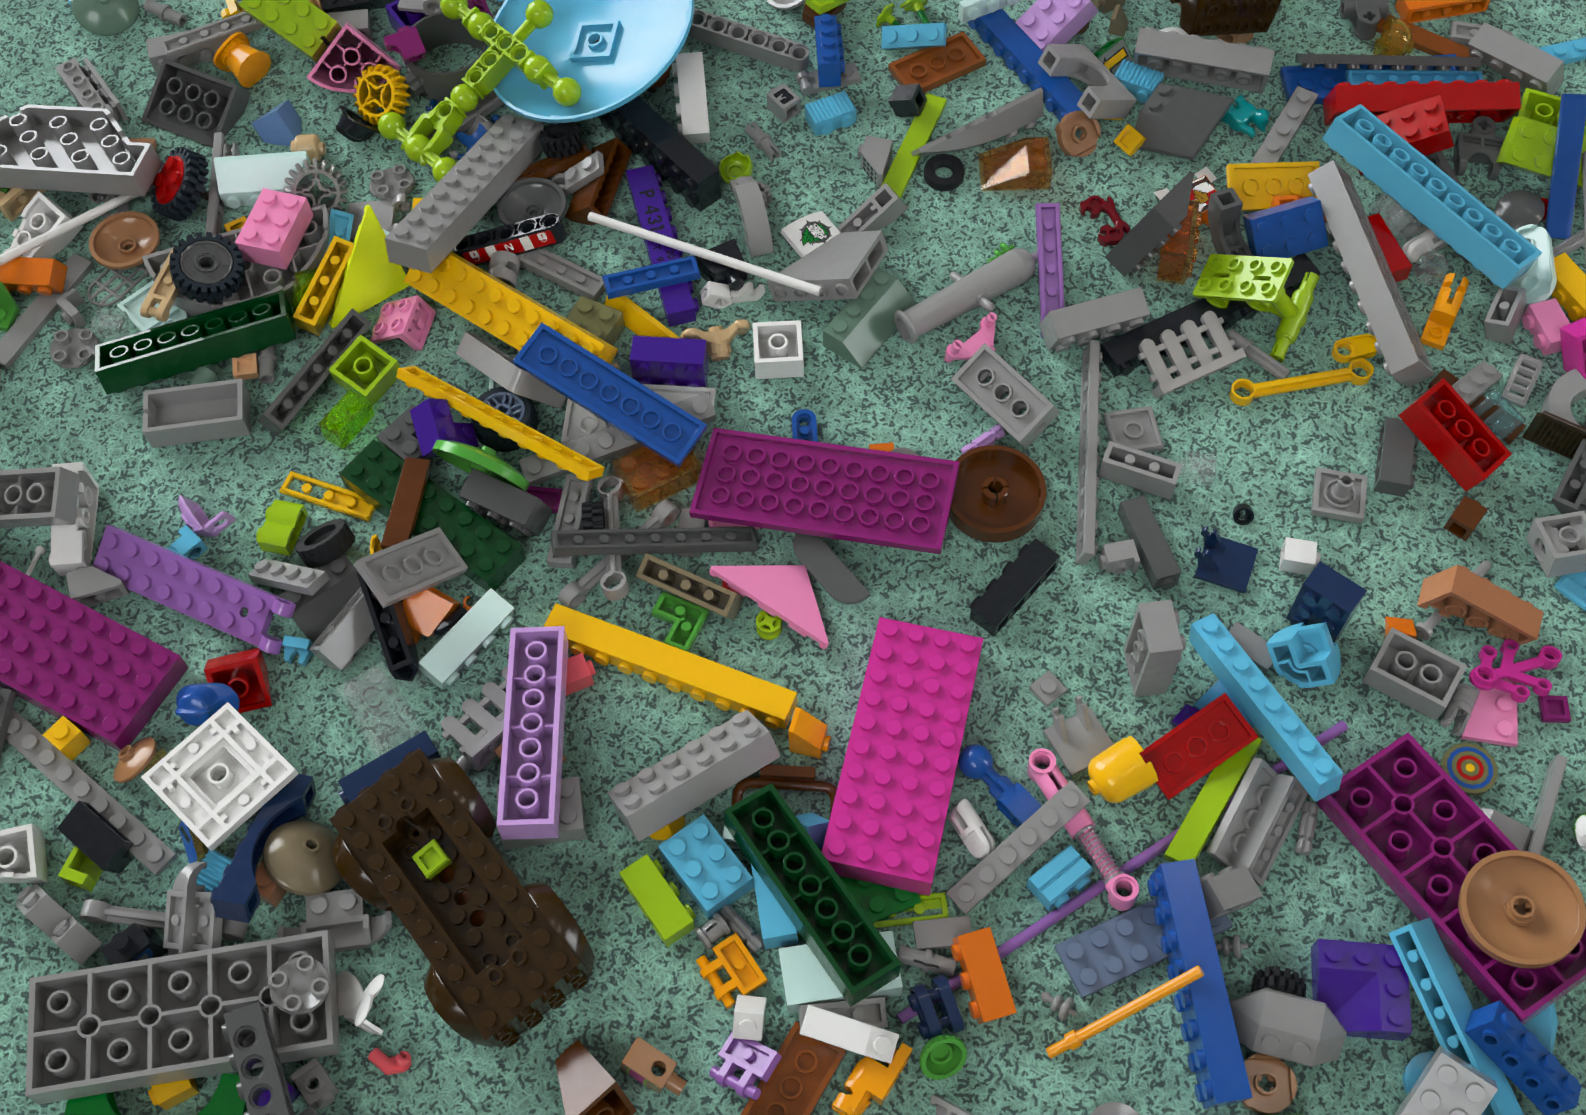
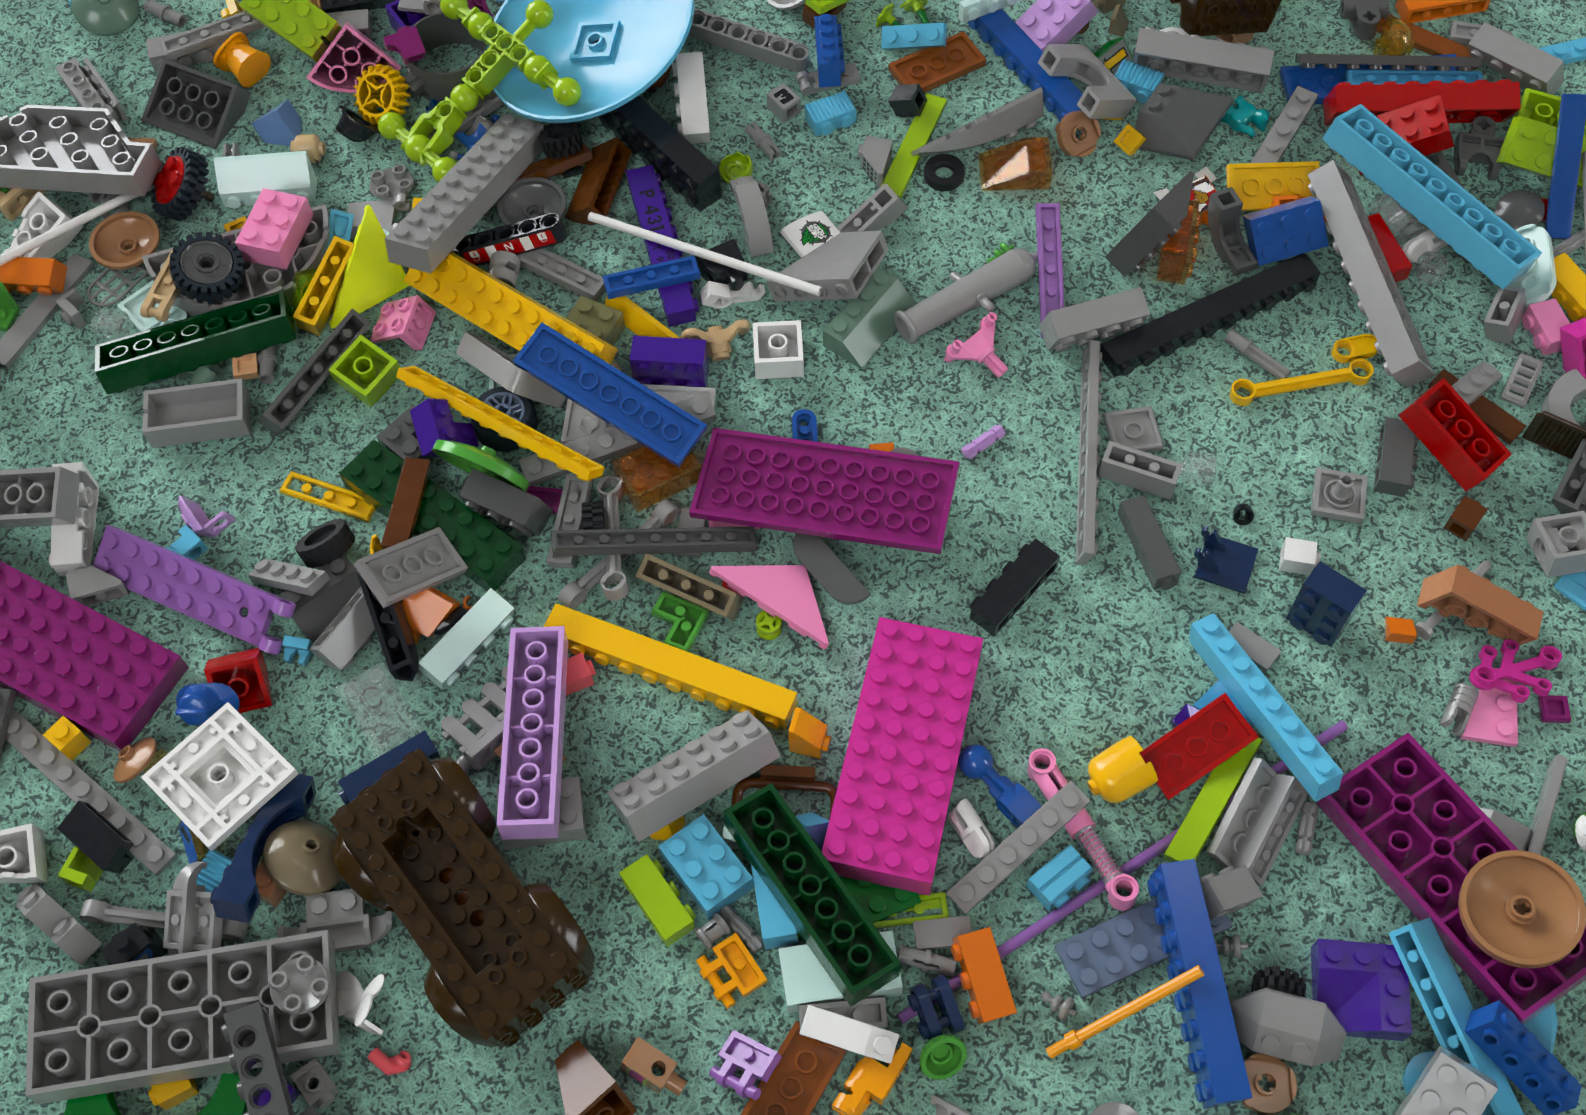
(39, 550): white hinge -> none
(73, 347): light grey dish -> none
(215, 205): light grey tile -> none
(281, 527): lime brick -> none
(315, 169): light grey gear -> none
(346, 419): clear neon green brick -> none
(432, 859): lime tile -> none
(581, 173): light grey hinge -> none
(749, 1017): white brick -> none
(1004, 380): light grey brick -> none
(1018, 489): reddish brown piece -> none
(1047, 689): light grey plate -> none
(1077, 738): light grey plate -> none
(1095, 205): dark red helmet -> none
(1119, 557): light grey brick -> none
(1153, 647): light grey brick -> none
(1179, 360): light grey fence -> none
(1261, 285): lime plate -> none
(1305, 655): medium azure brick -> none
(1414, 674): light grey brick -> none
(1443, 313): light orange plate -> none
(1470, 768): tile -> none
(1503, 420): clear light blue plate -> none

